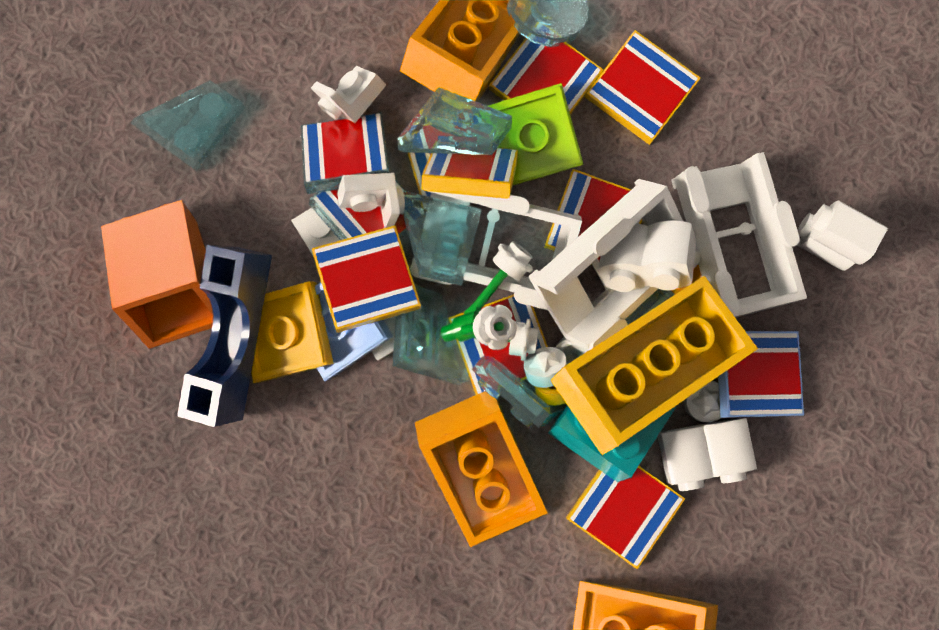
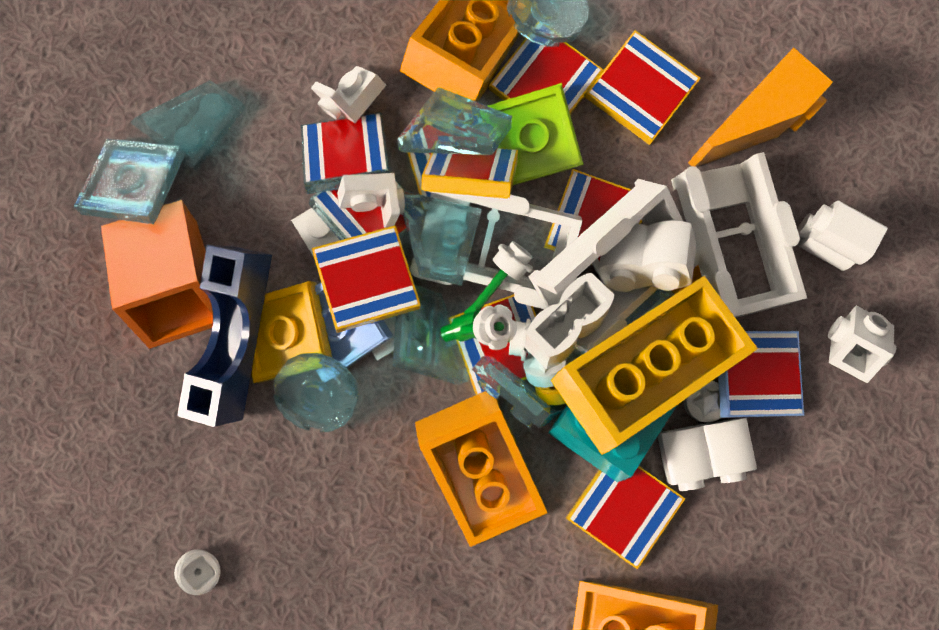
(129, 181): none -> clear light blue tile
(197, 572): none -> white tile
(315, 392): none -> clear light blue tile
(559, 326): none -> white brick
(779, 102): none -> light orange slope
(861, 343): none -> white brick

